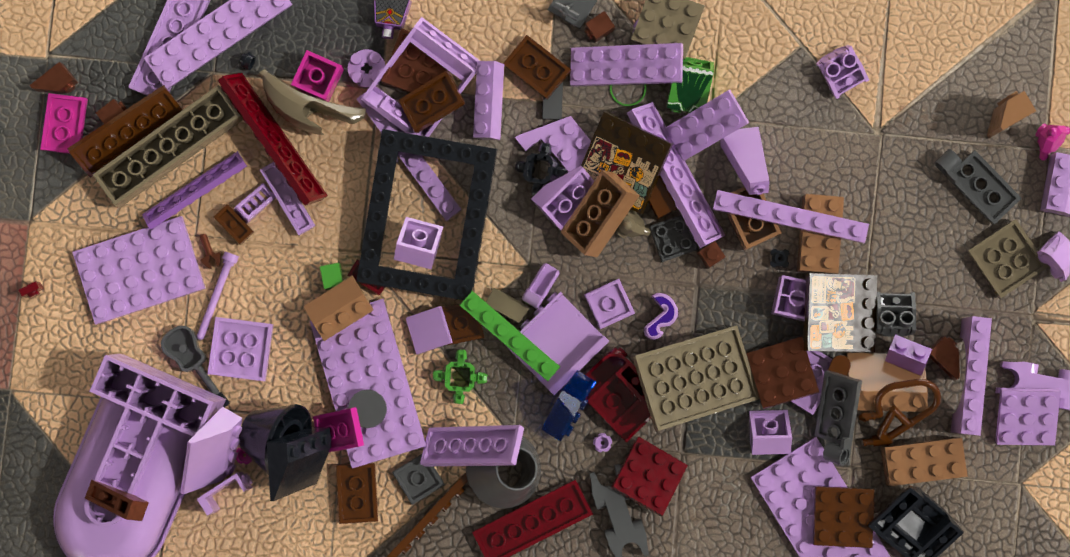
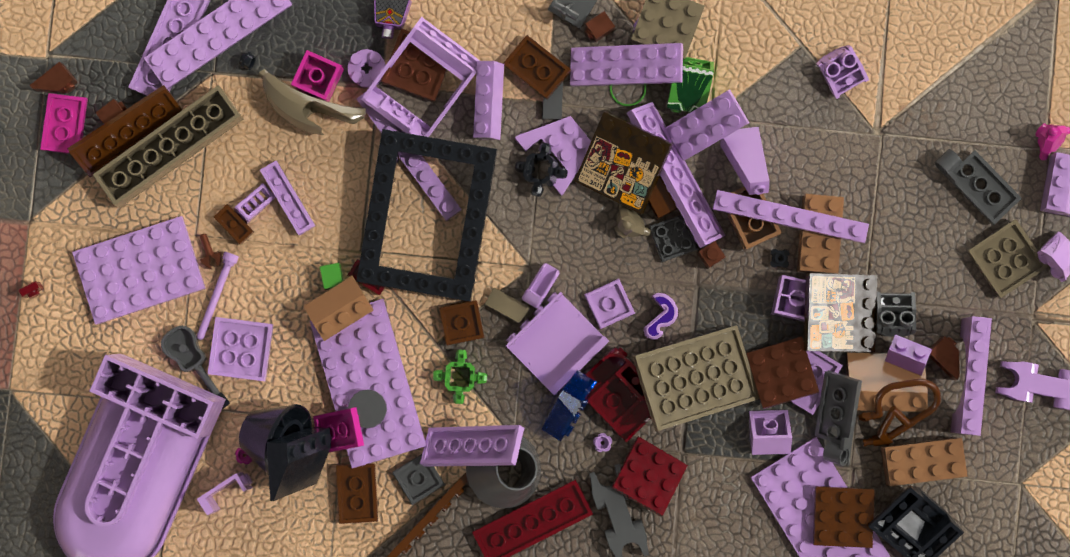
(116, 501): copper slope -> none
(194, 190): medium lavender plate -> none
(212, 451): lavender slope -> none
(272, 138): dark red plate -> none
(418, 243): lavender slope -> none
(429, 330): lavender tile -> none
(431, 101): reddish brown plate -> none
(509, 336): bright green plate -> none
(563, 195): lavender slope -> none
(599, 213): medium nougat brick -> none
(840, 364): reddish brown tile -> none
(1010, 111): medium nougat slope -> none
(1027, 416): lavender plate -> none

